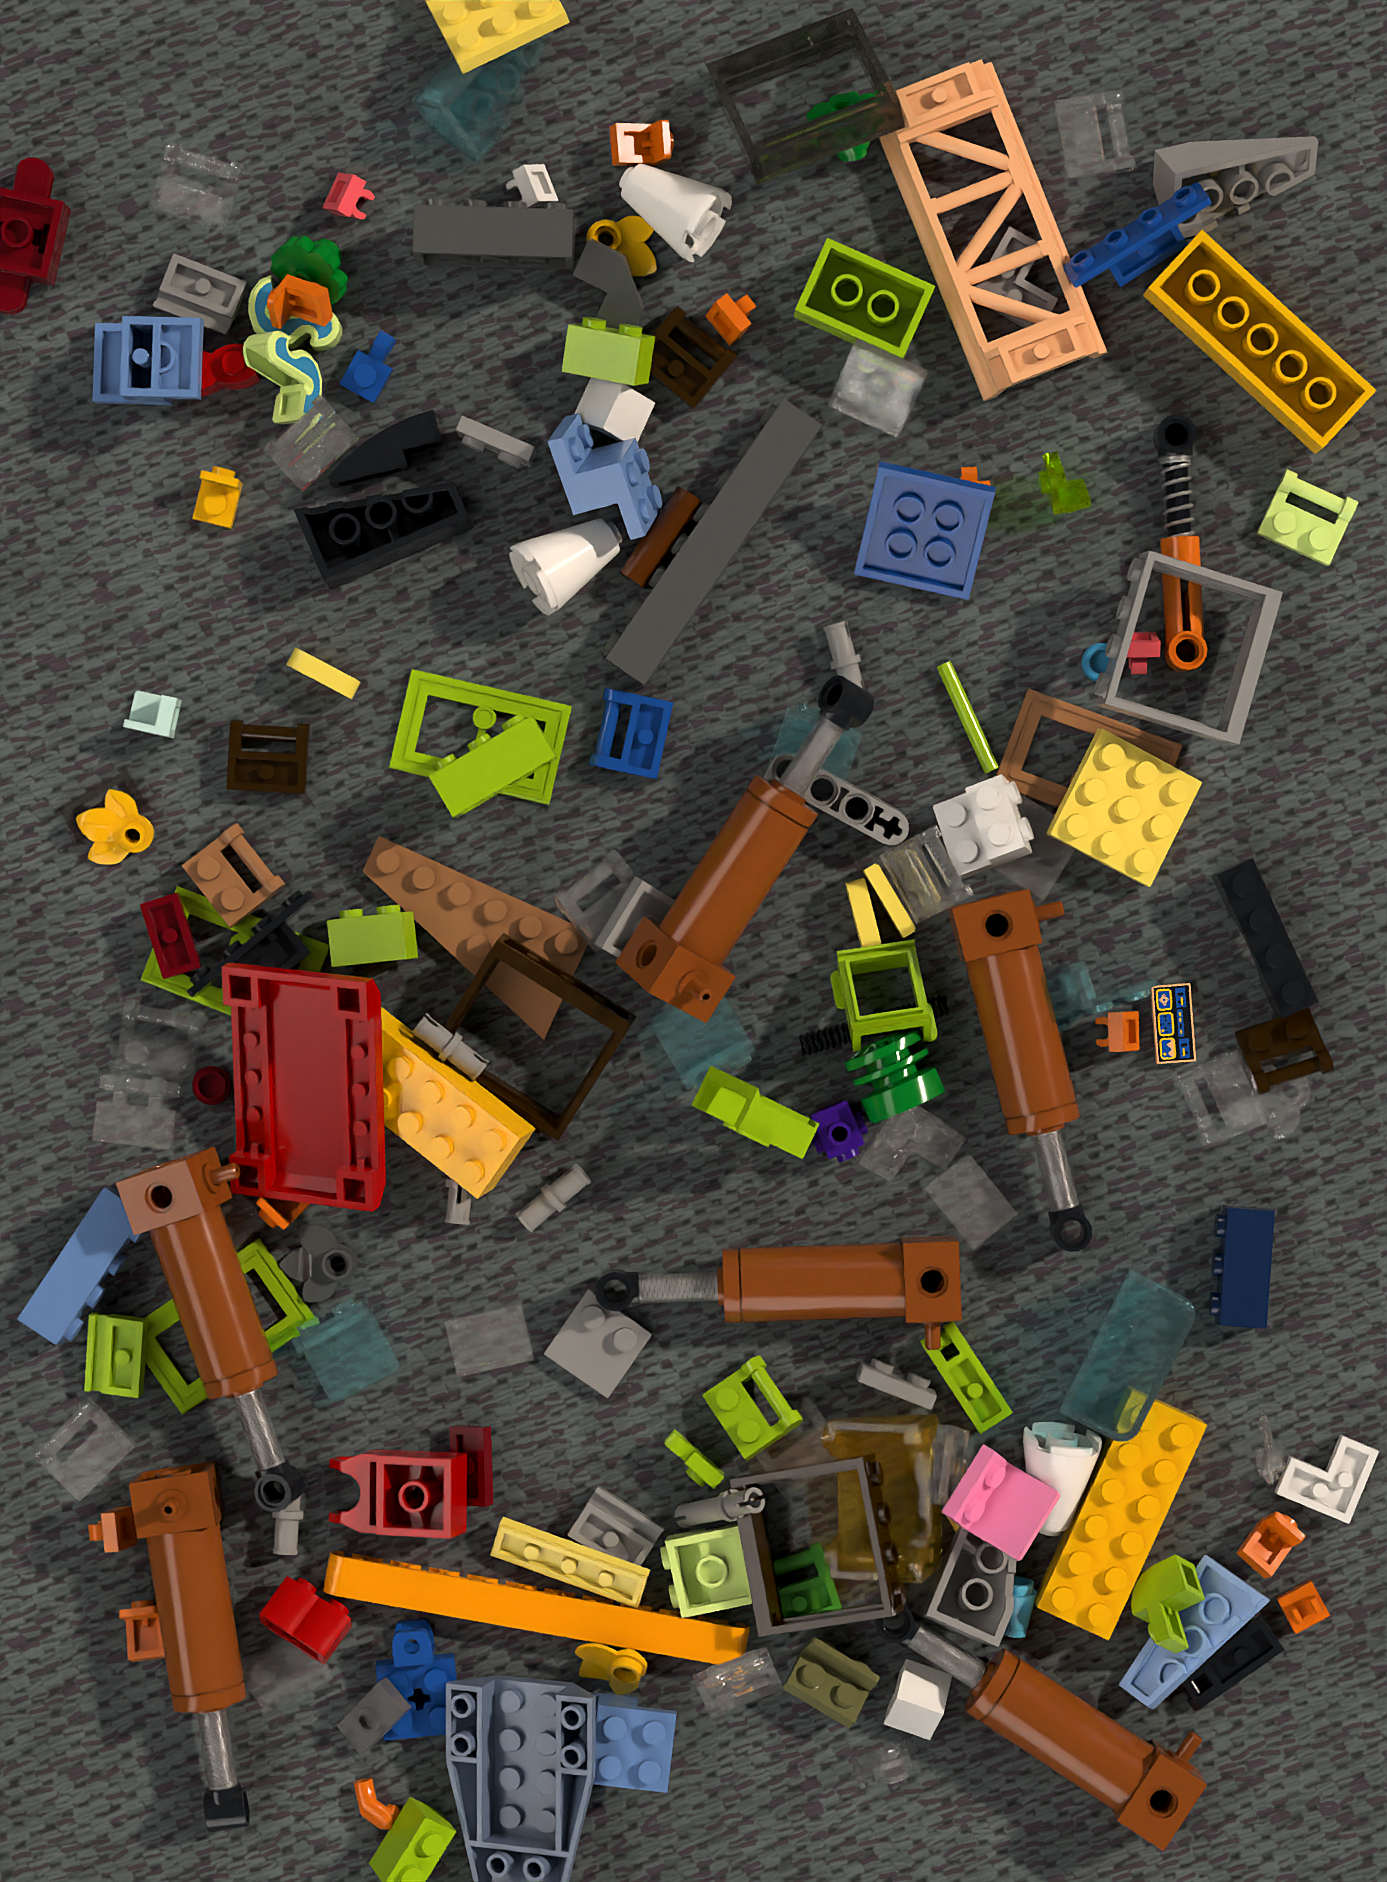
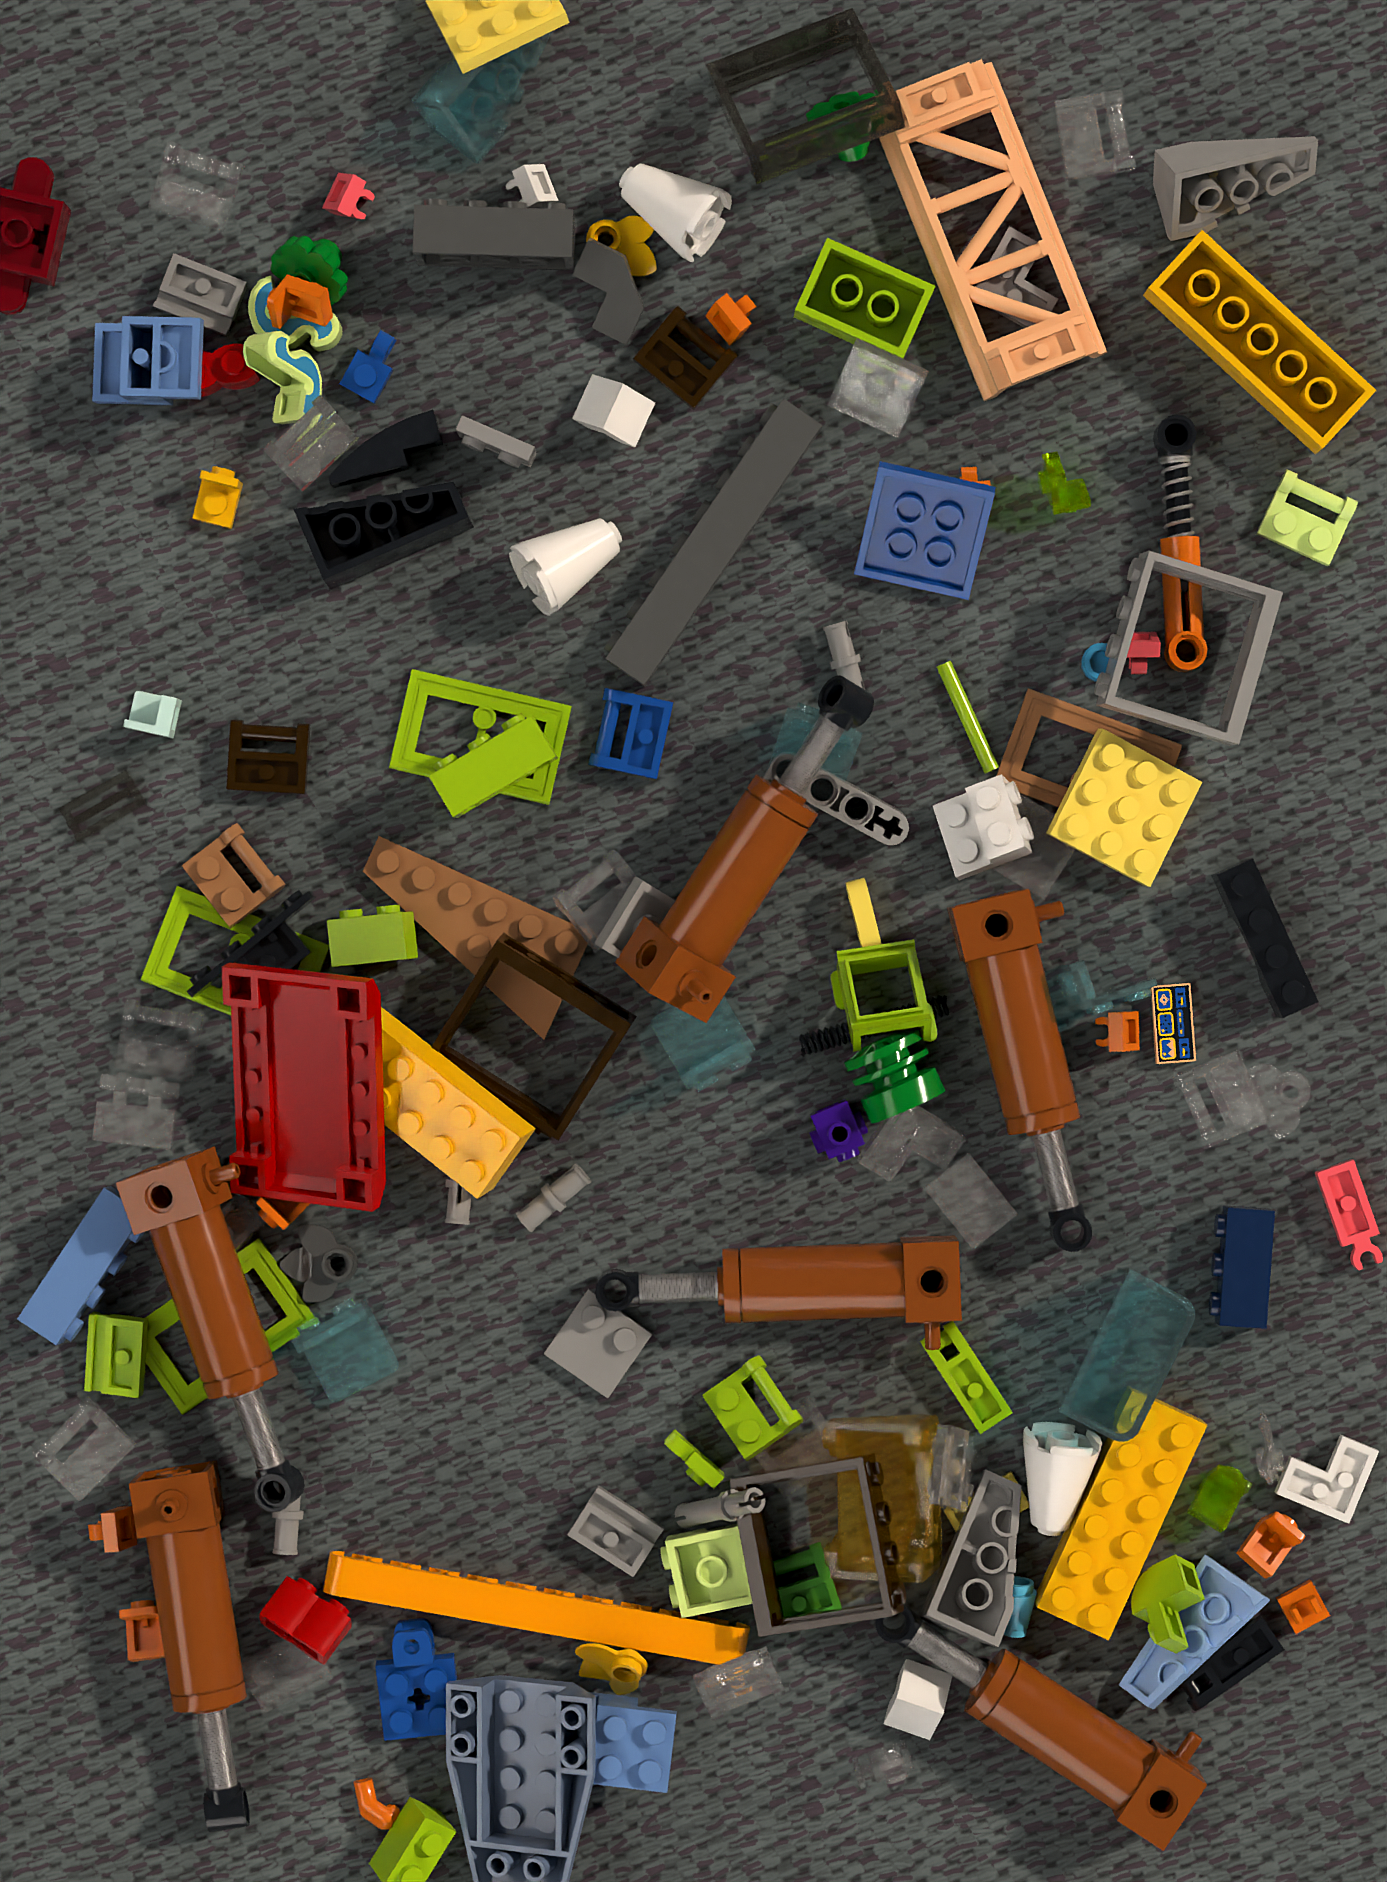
(109, 828): yellow plate -> none
(170, 935): dark red plate -> none
(211, 1085): dark red plate -> none
(323, 673): light yellow beam -> none
(374, 1716): flat silver plate -> none
(391, 1495): red brick -> none
(450, 1047): light grey pin -> none
(477, 1444): dark red plate -> none
(489, 1340): clear plate -> none
(570, 1562): light yellow tile -> none
(605, 475): medium blue bracket -> none
(607, 352): lime brick -> none
(641, 143): orange bracket -> none
(661, 536): reddish brown piece -> none
(753, 1114): lime piece -> none
(830, 1681): olive bracket -> none
(889, 900): light yellow tile -> none
(912, 1389): light grey plate -> none
(917, 879): clear plate -> none
(1001, 1503): bright pink bracket -> none
(1142, 242): blue bracket -> none
(1219, 1496): none -> clear neon green bracket
(1279, 1041): dark brown plate -> none
(1349, 1210): none -> coral plate

